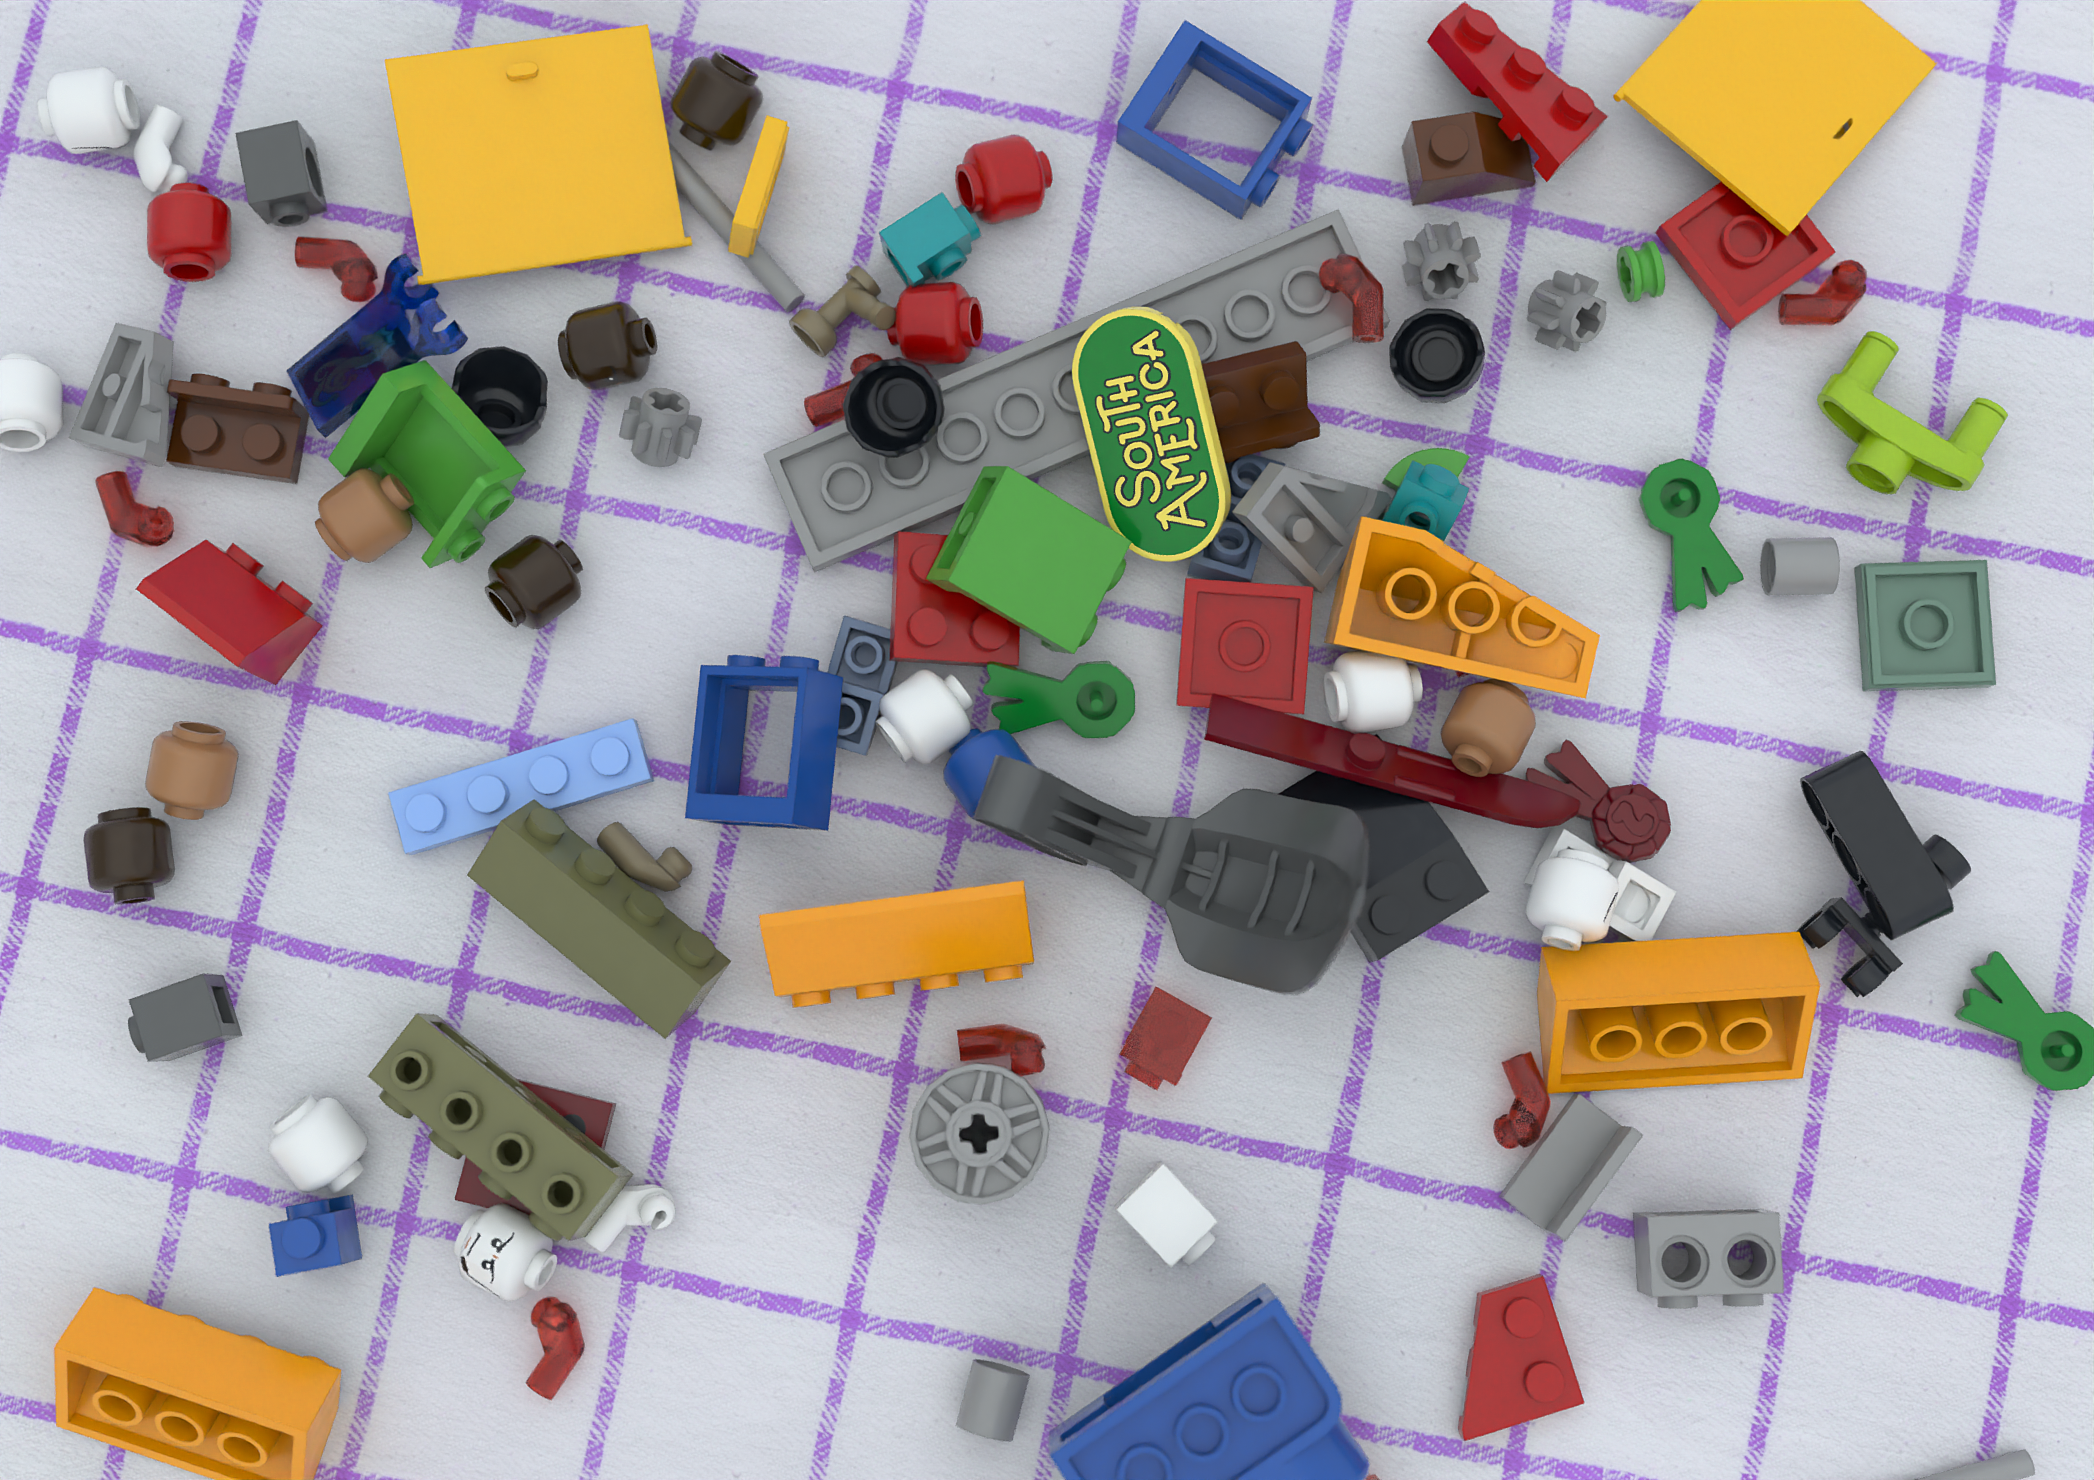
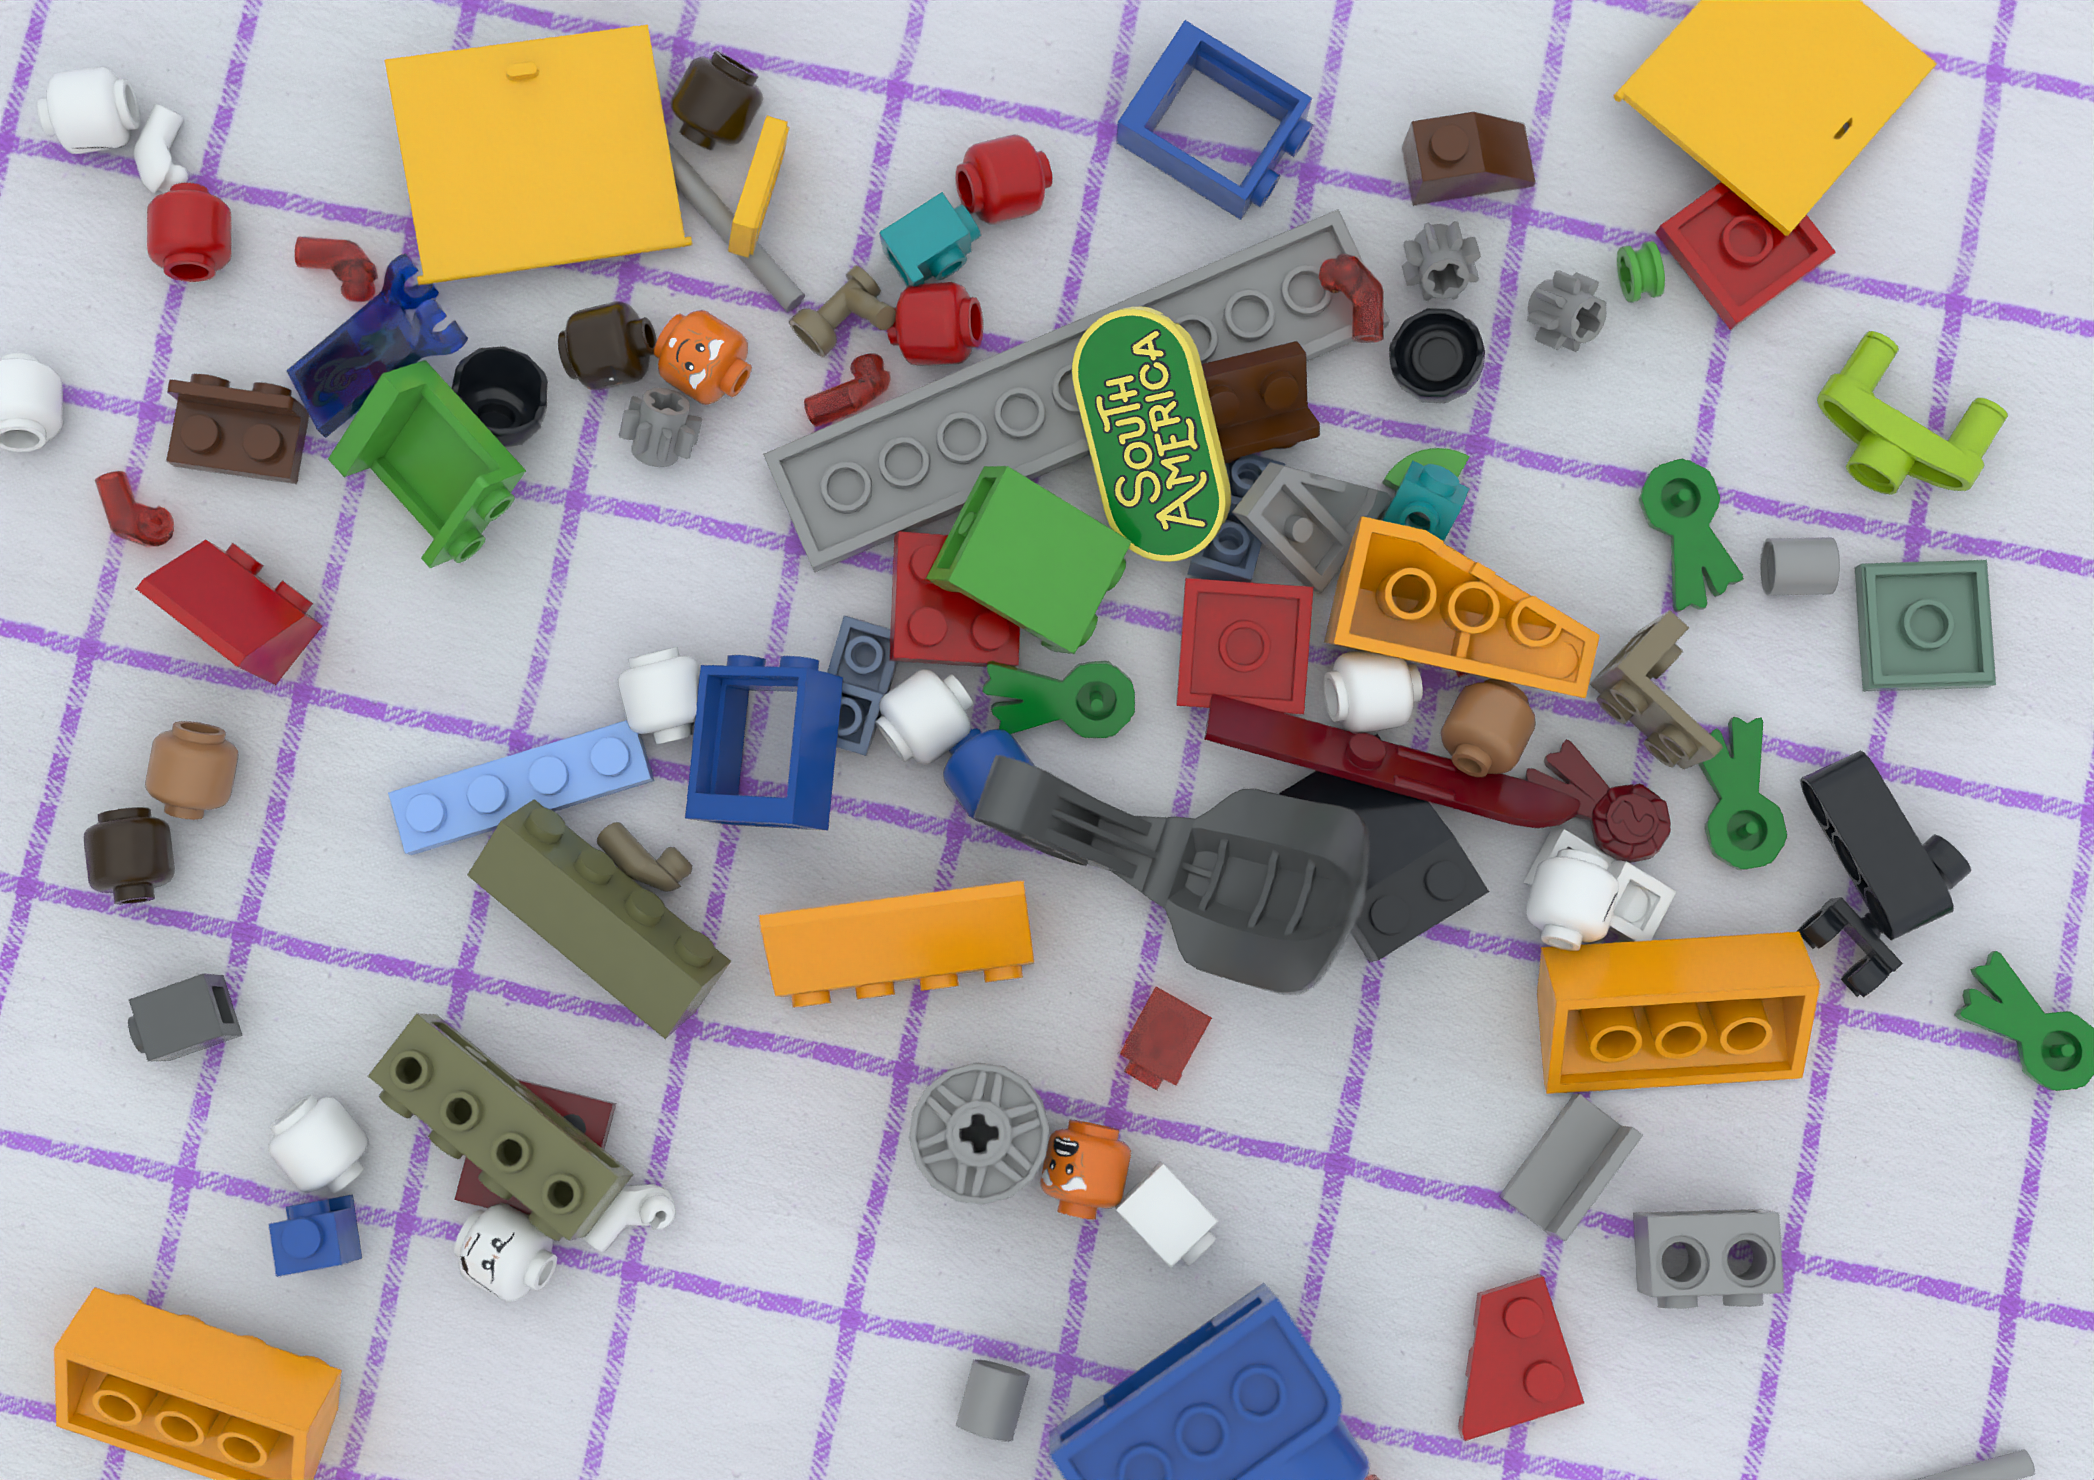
(129, 397): light grey wing -> none
(281, 173): dark grey brick -> none
(365, 515): medium nougat head -> none
(534, 582): dark brown head -> none
(561, 1343): clear red arm -> none
(660, 694): none -> white head
(702, 357): none -> orange head
(893, 407): black hair -> none
(1003, 1040): clear red arm -> none
(1085, 1168): none -> orange head
(1529, 1106): clear red arm -> none
(1531, 97): red wing -> none
(1632, 696): none -> dark tan bracket
(1744, 825): none -> green piece
(1830, 302): clear red arm -> none

